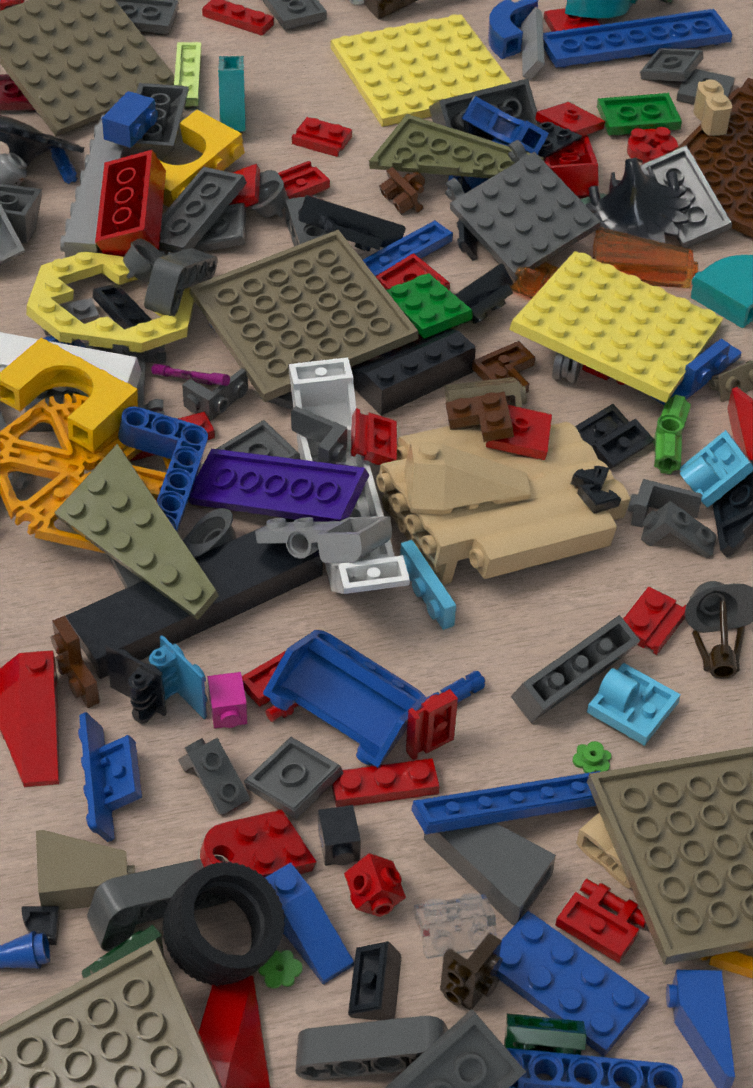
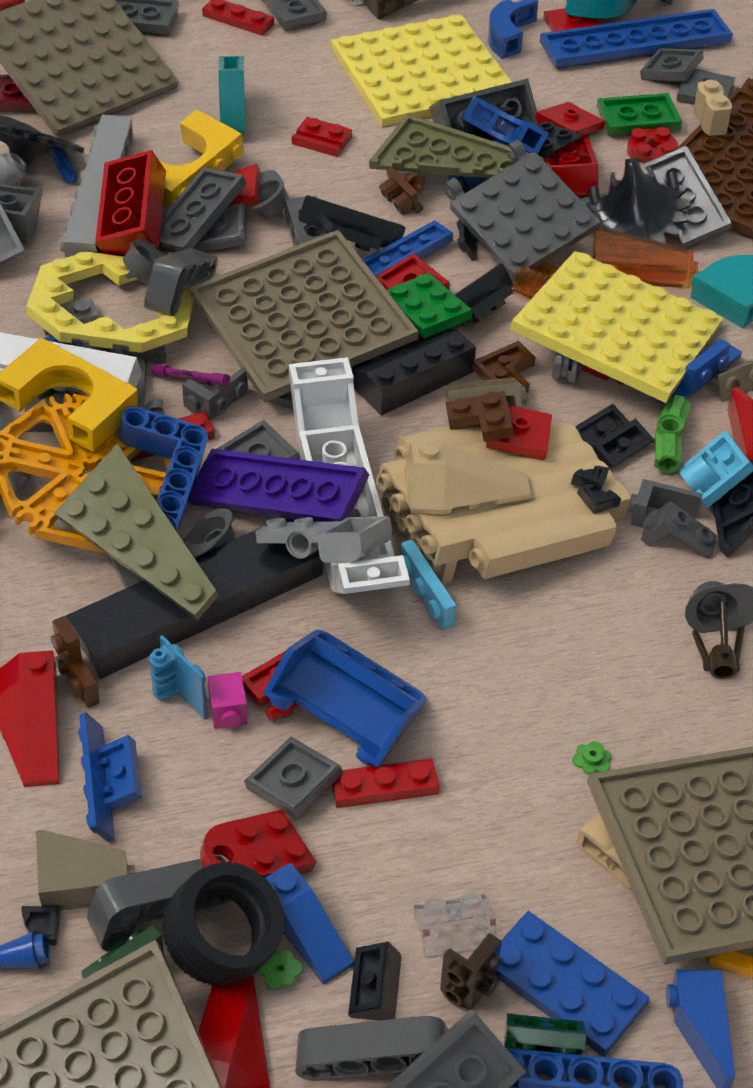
(119, 306): black plate -> none
(129, 119): blue piece -> none
(137, 681): black hinge -> none
(170, 105): dark grey slope -> none
(188, 69): yellowish green plate -> none
(215, 774): dark grey bracket -> none
(304, 180): red plate -> none
(329, 434): dark grey bracket -> none
(339, 835): black brick -> none
(373, 437): red plate -> none
(374, 885): red brick -> none
(432, 724): red plate -> none
(462, 687): blue axle -> none
(497, 864): dark grey slope -> none
(503, 803): blue tile -> none
(532, 44): light grey tile -> none
(575, 668): dark grey brick -> none
(599, 927): red plate -> none
(633, 703): medium azure plate -> none
(654, 619): red plate -> none

